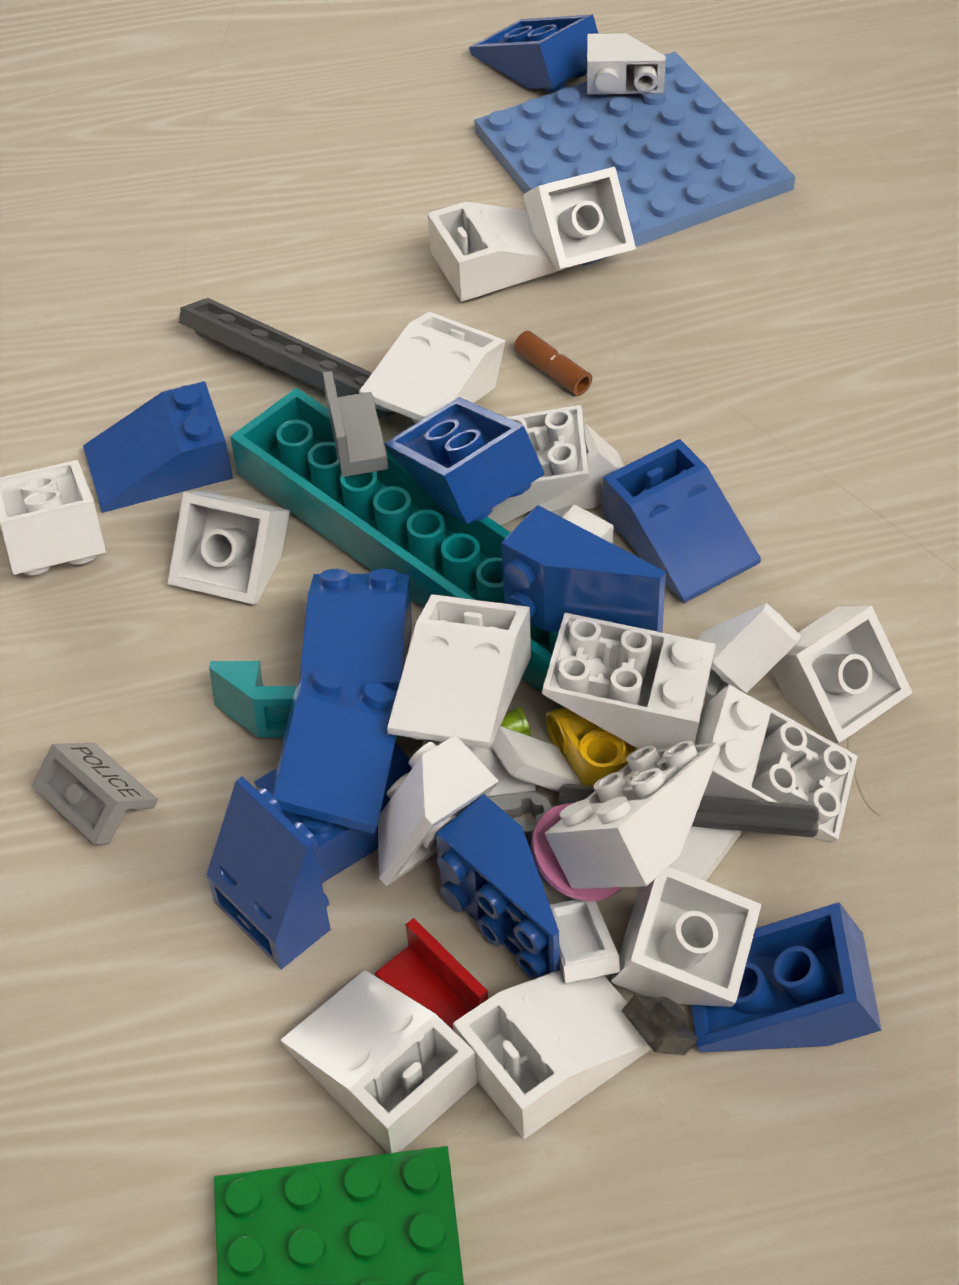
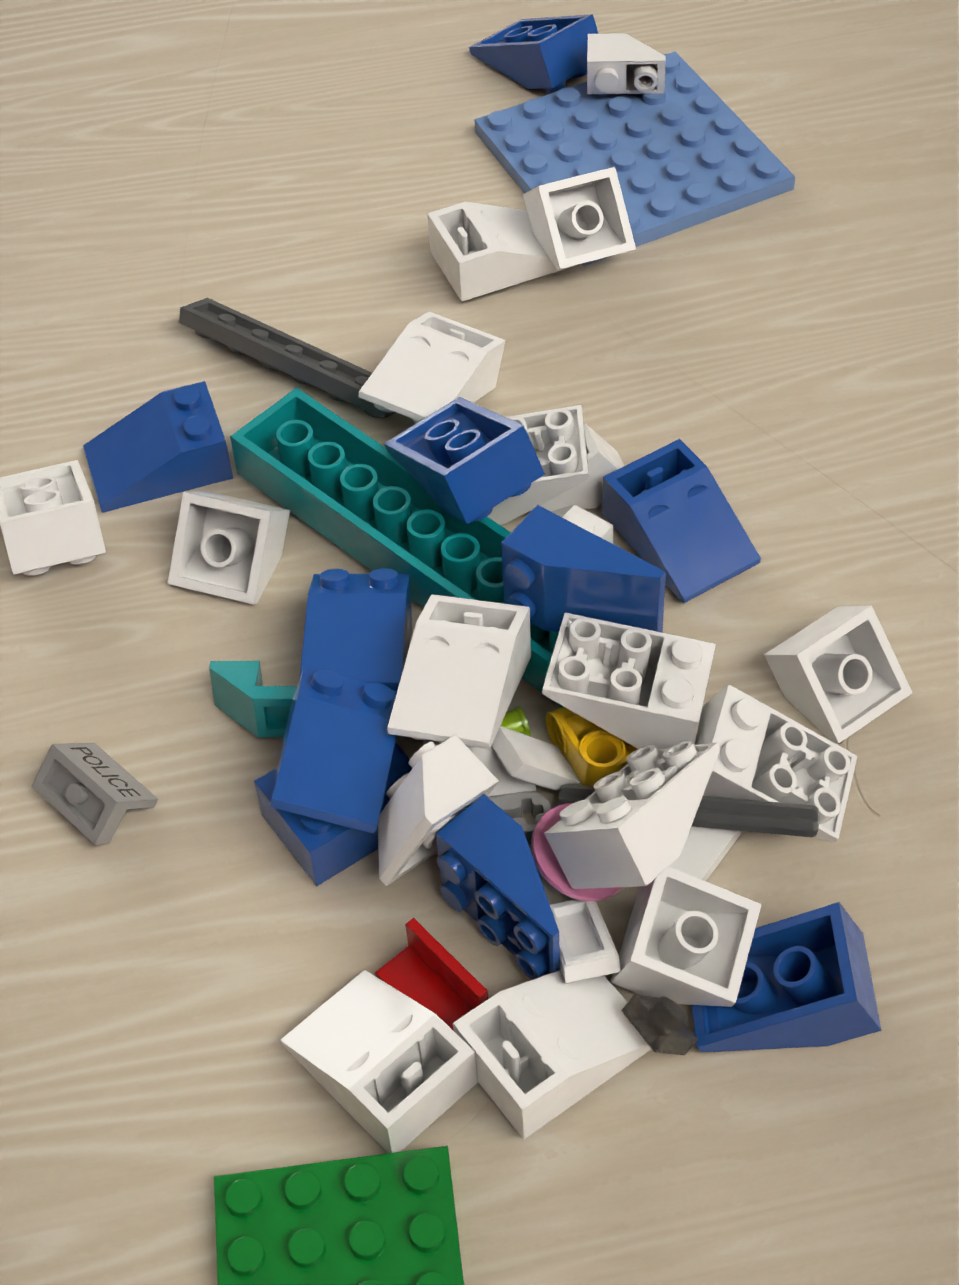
(268, 875): blue slope -> none
(355, 431): light grey panel -> none
(556, 365): dark orange piece -> none
(747, 648): white slope -> none

